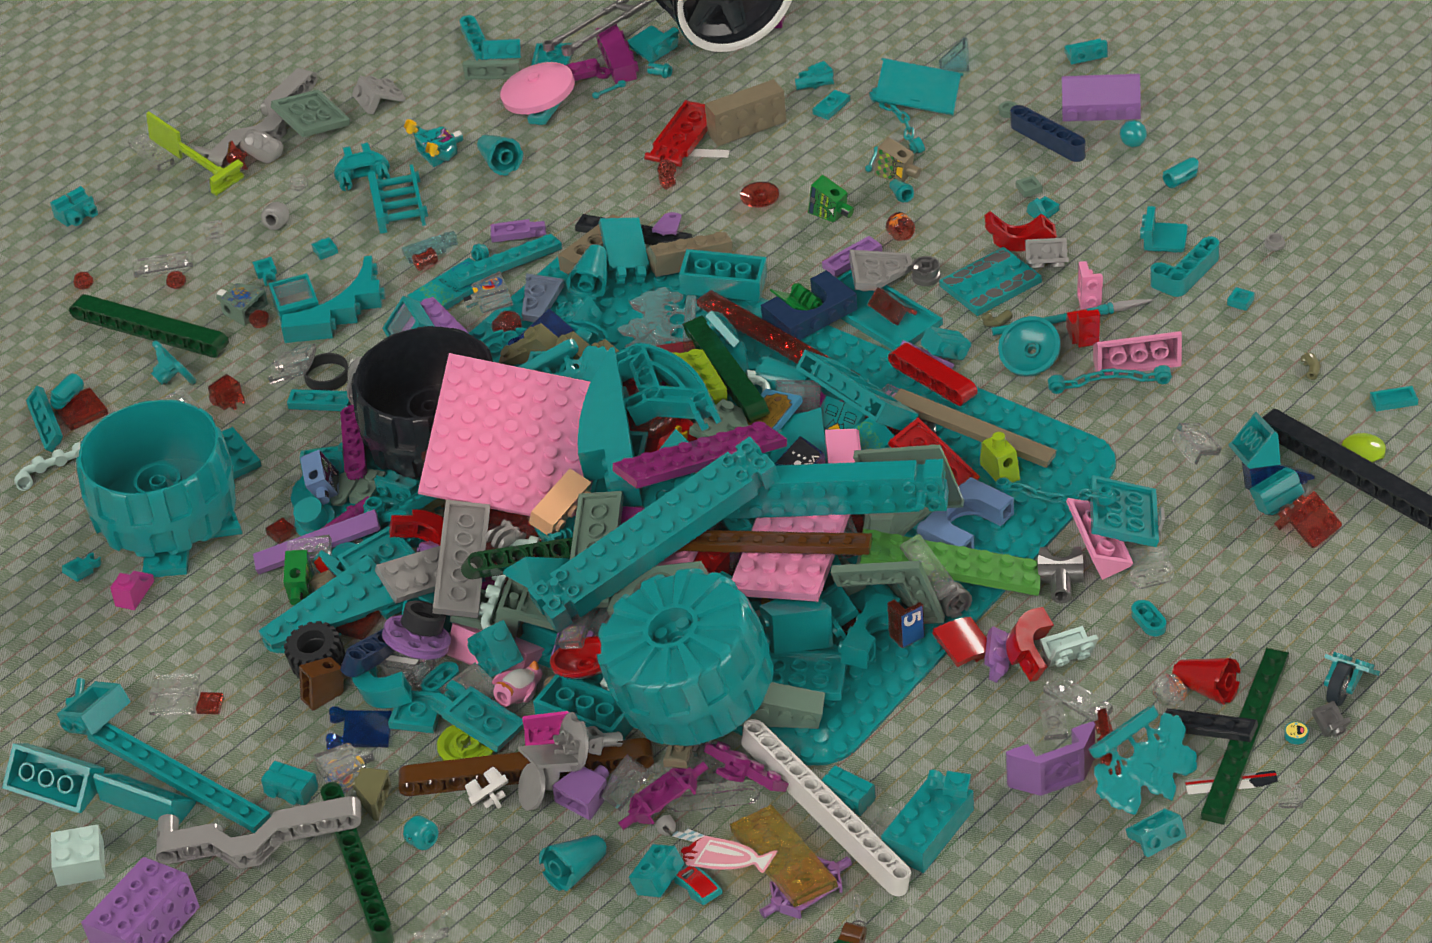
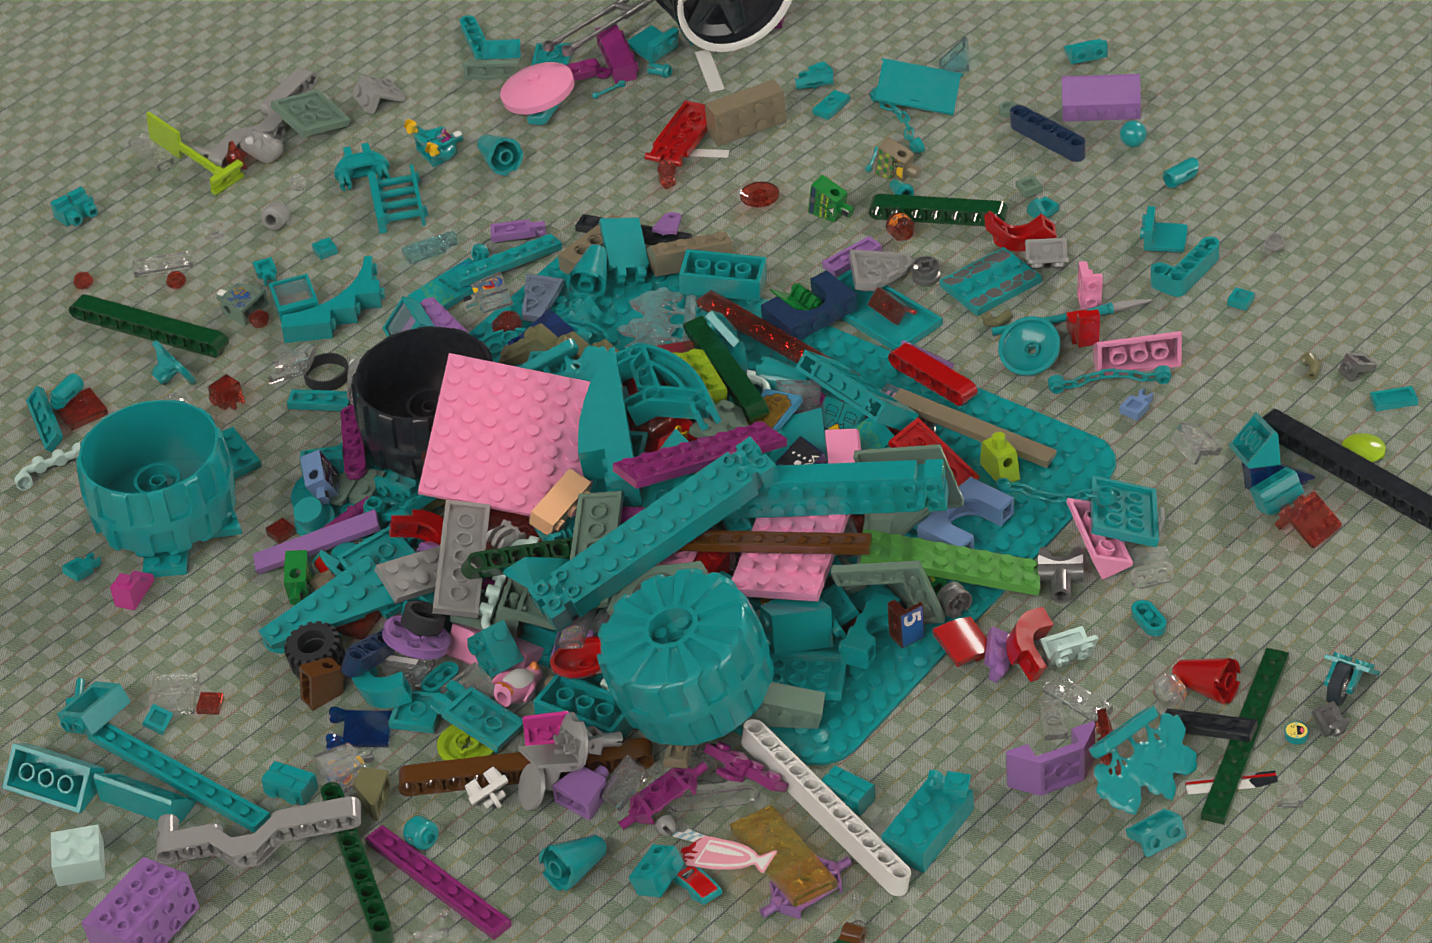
(157, 719): none -> teal plate
(312, 545): clear plate -> none
(431, 257): clear red bush -> none
(438, 882): none -> magenta tile
(709, 70): none -> white sticker
(918, 550): clear plate -> none
(936, 209): none -> dark green beam
(945, 343): teal brick -> none
(1136, 406): none -> medium blue plate
(1356, 363): none -> flat silver bracket

